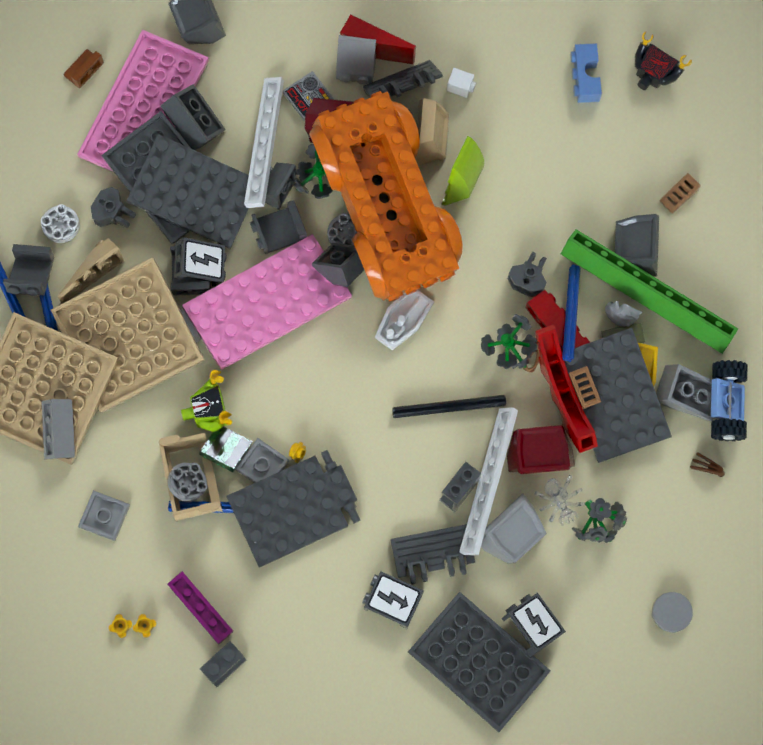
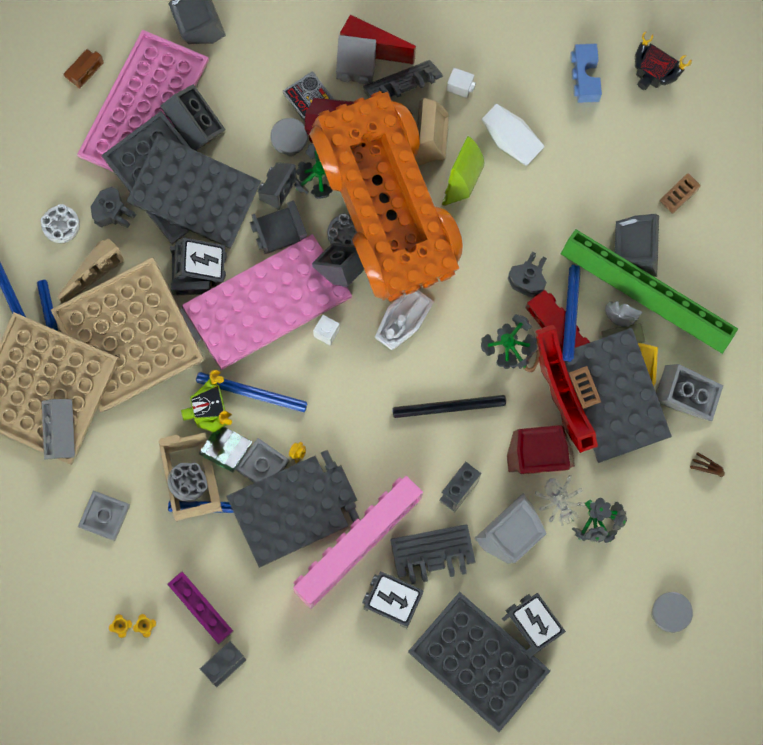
(30, 270): dark grey panel -> none
(256, 393): none -> blue axle
(264, 142): white plate -> none
(289, 136): none -> light grey tile
(326, 330): none -> white brick
(358, 542): none -> bright pink brick
(488, 481): white plate -> none
(512, 134): none -> white piece
(728, 400): plate -> none

